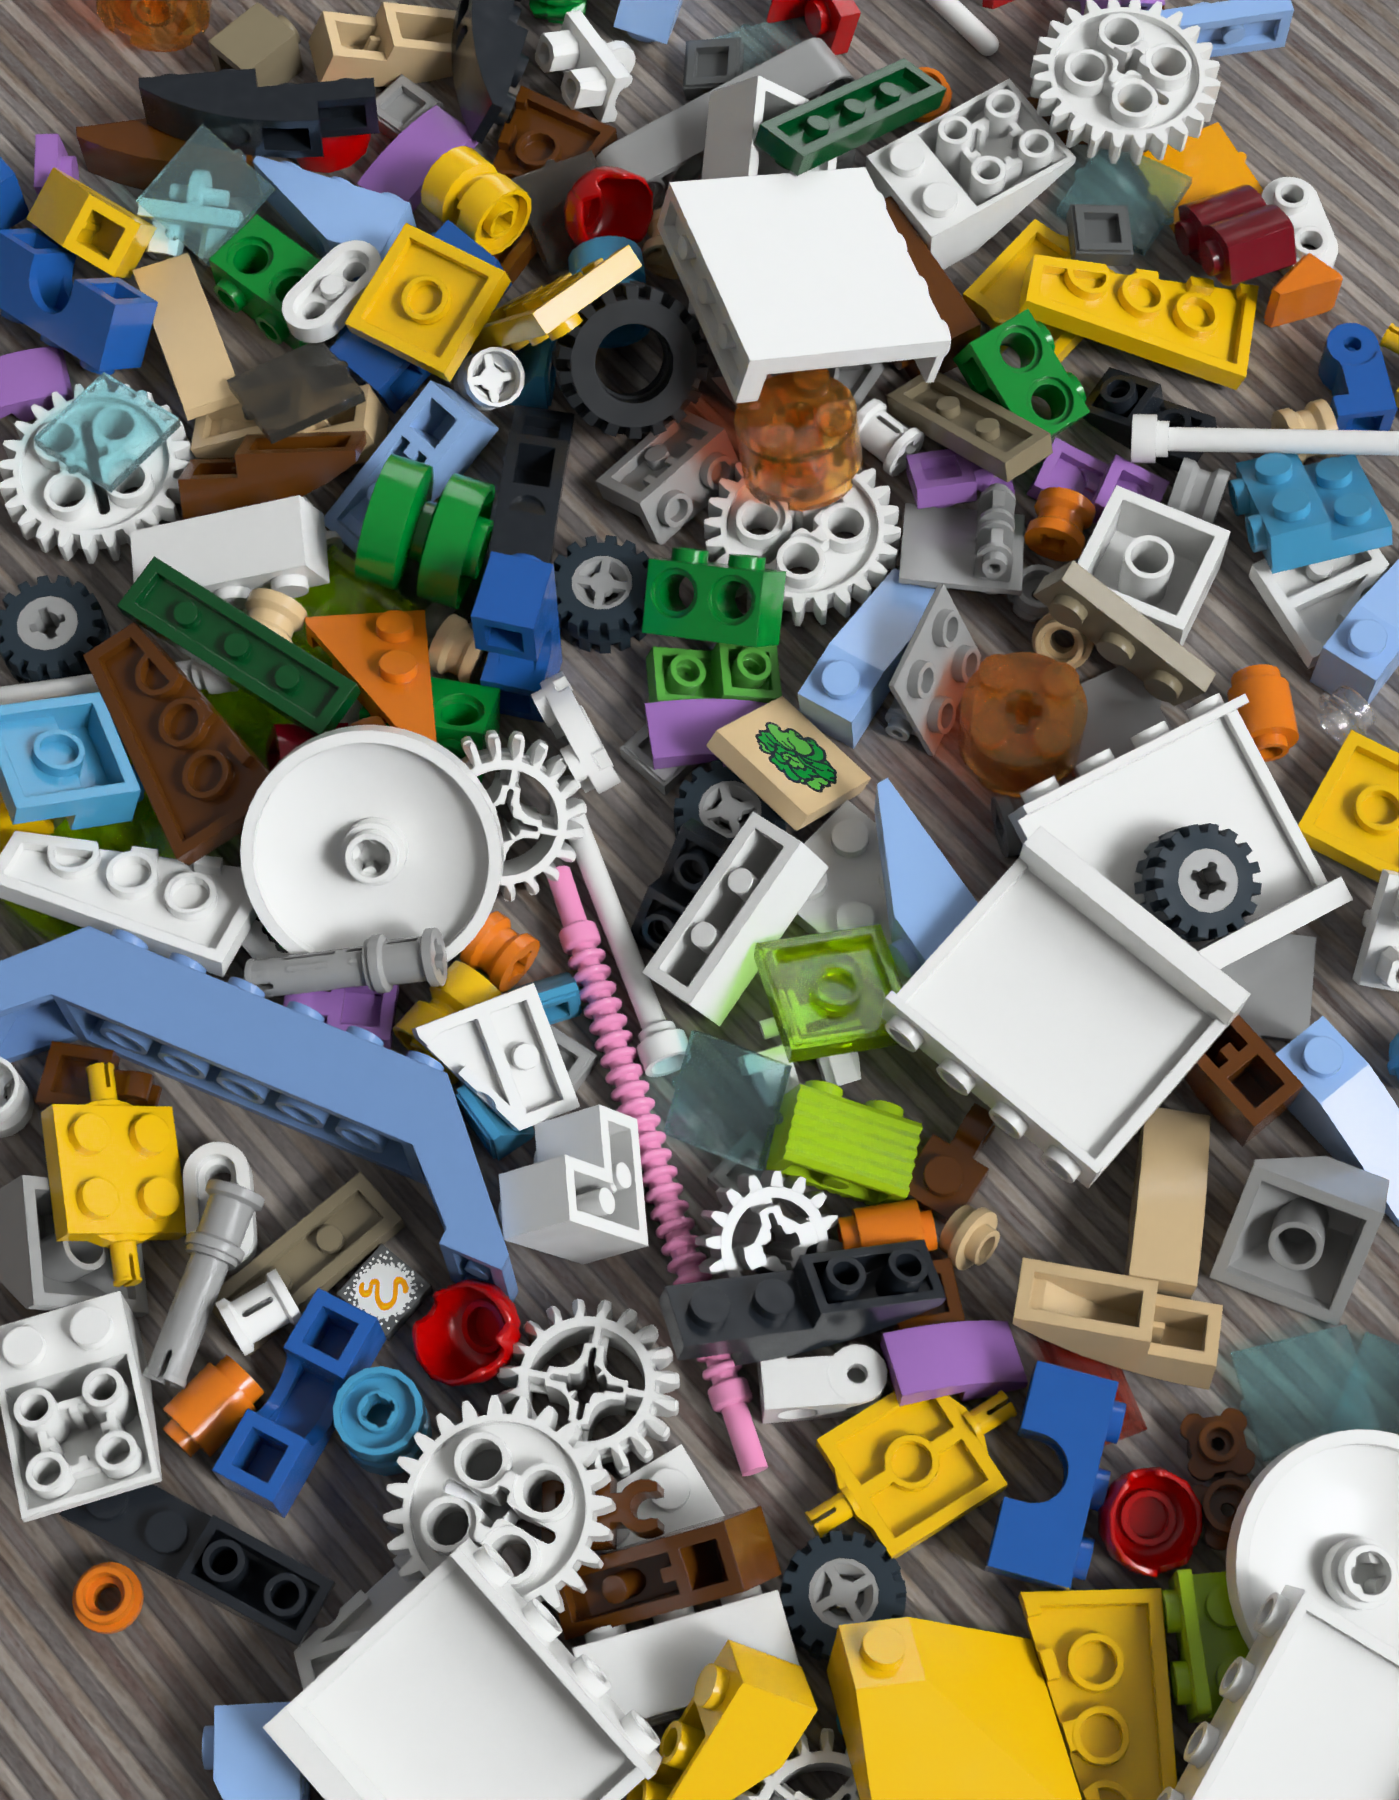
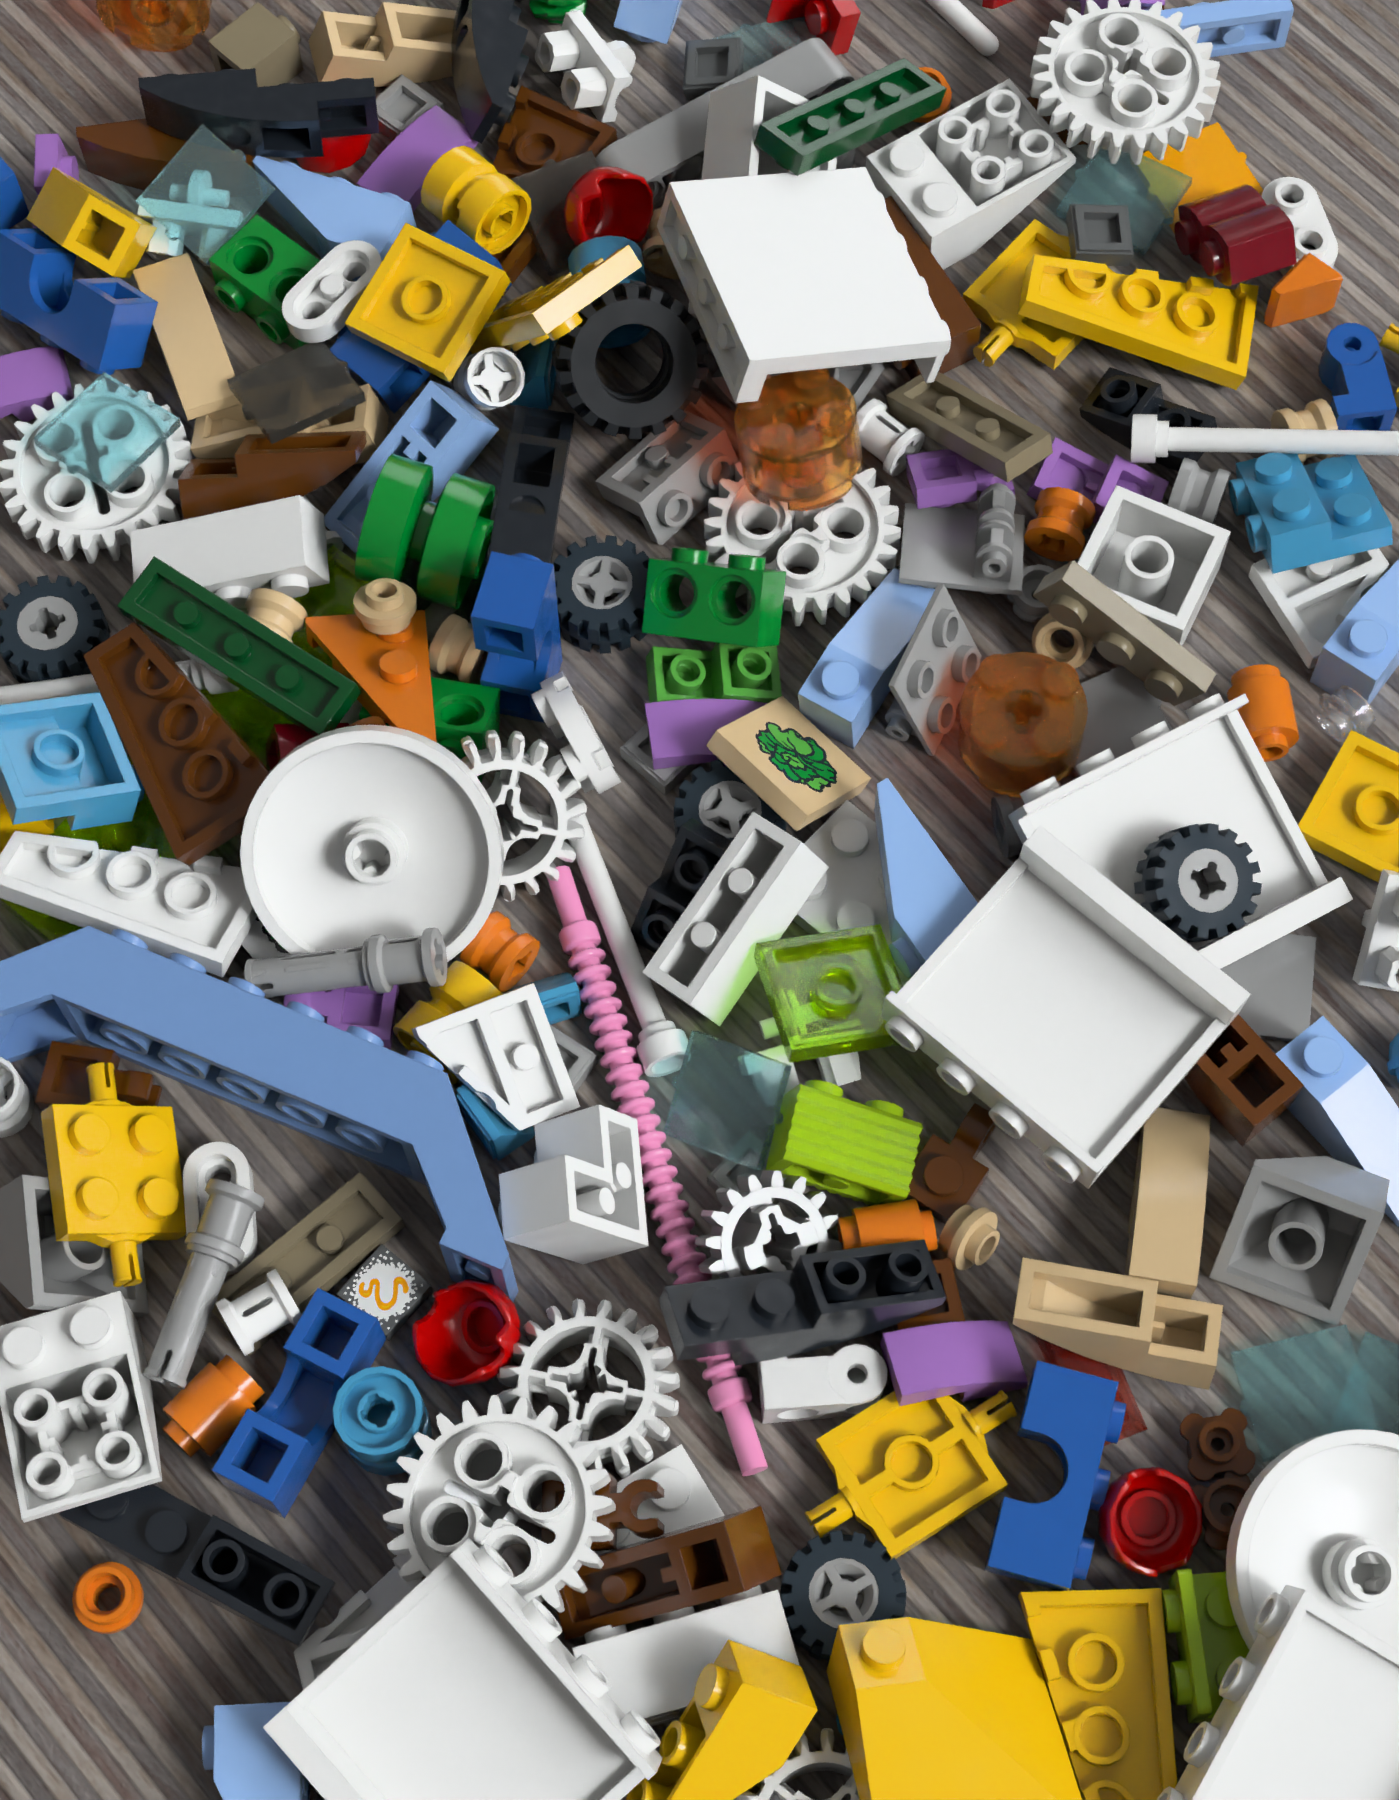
(385, 606): none -> tan plate
(1038, 375): green brick -> none

